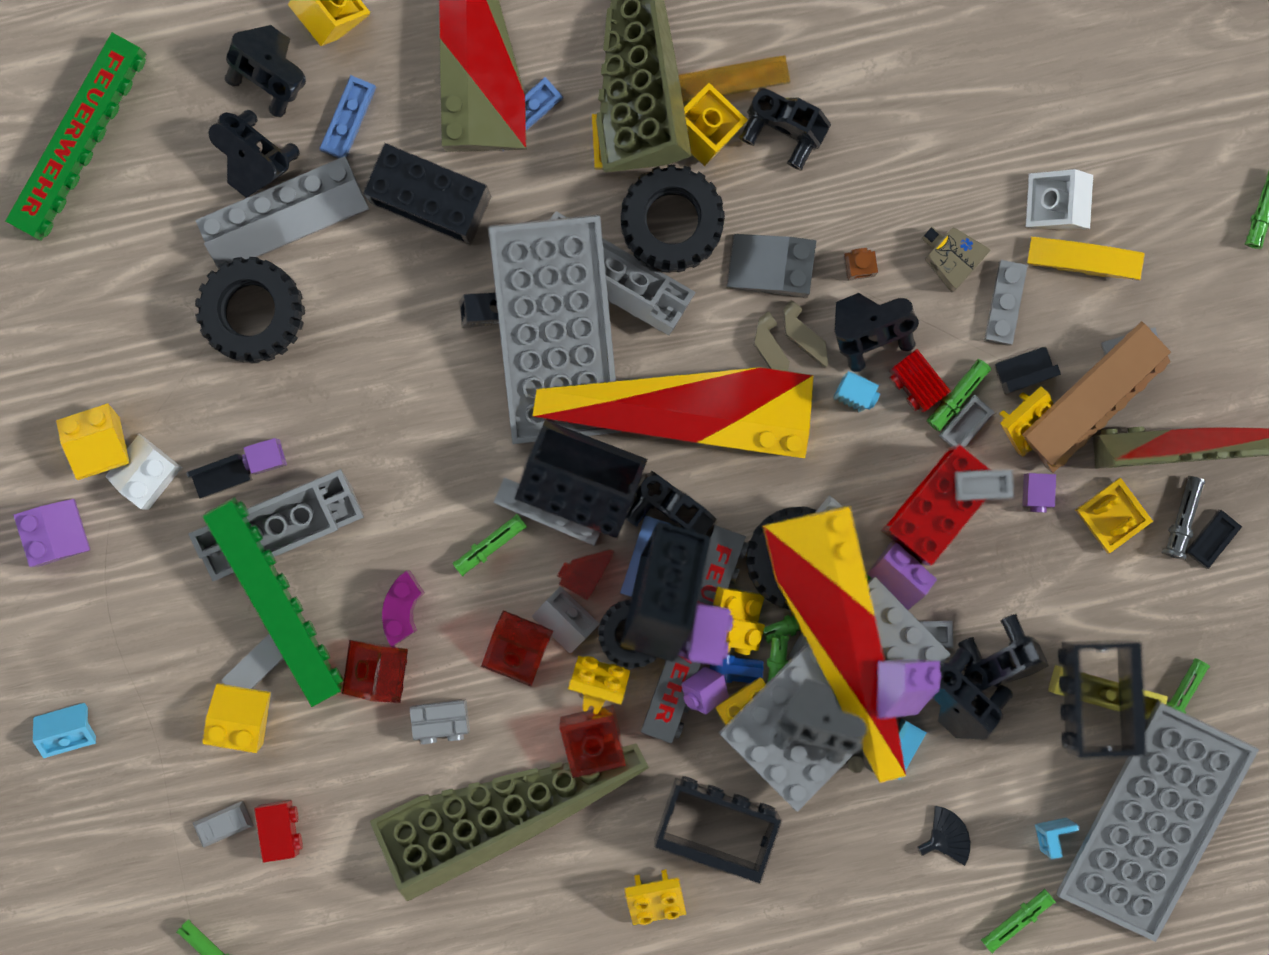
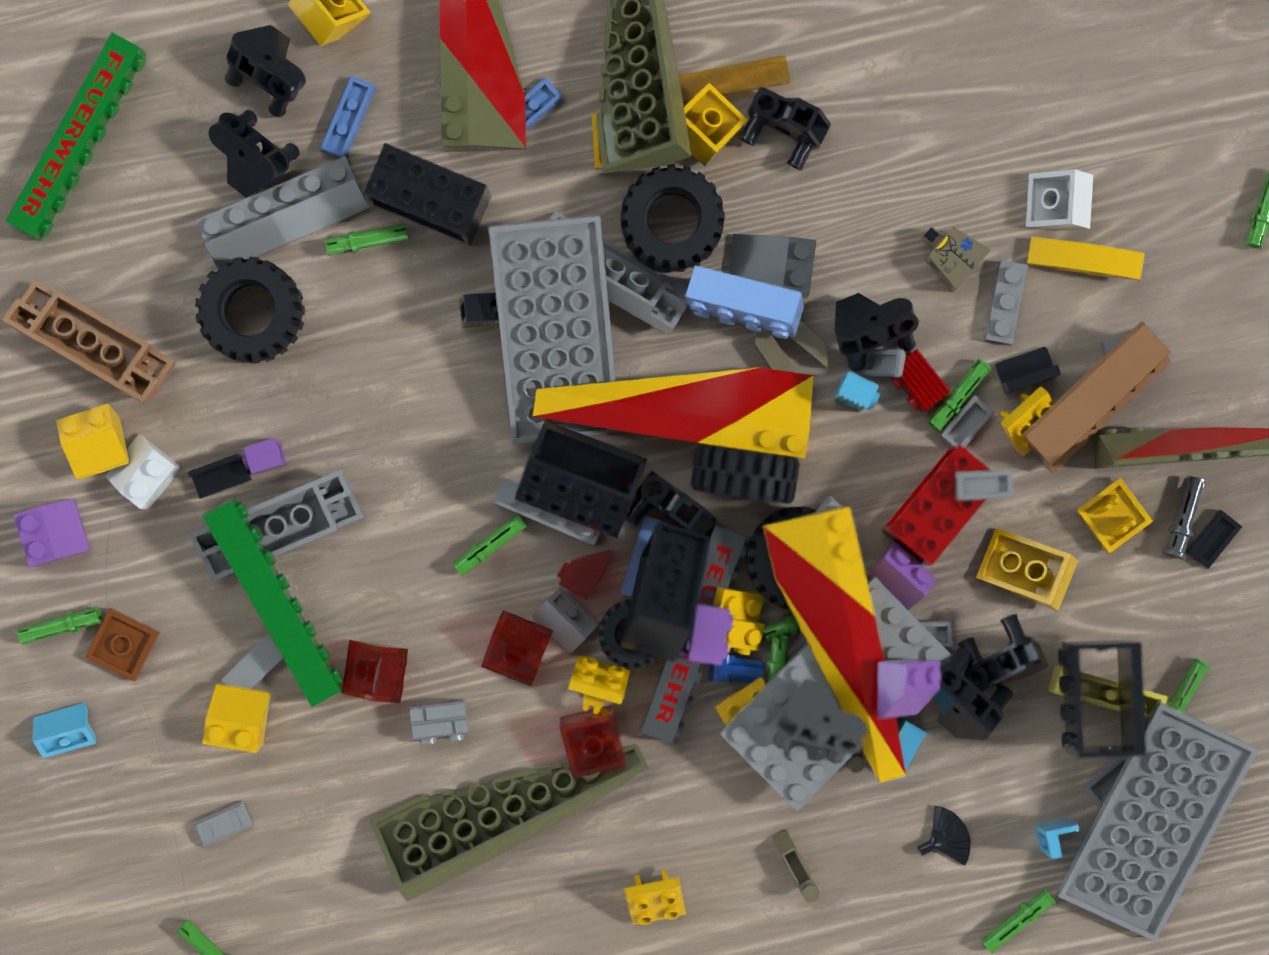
(70, 622): none -> bright green pin
(89, 341): none -> medium nougat slope
(122, 644): none -> dark orange tile
(278, 831): red brick -> none
(366, 239): none -> bright green pin
(399, 607): magenta brick -> none
(705, 690): medium lavender brick -> none
(710, 856): black hose -> none
(744, 302): none -> light blue brick
(744, 474): none -> black tyre
(796, 866): none -> dark tan piece
(860, 264): dark orange brick -> none
(884, 363): none -> light grey tile
(1027, 569): none -> yellow slope
(1039, 491): medium lavender brick -> none
(1101, 783): none -> light grey tile

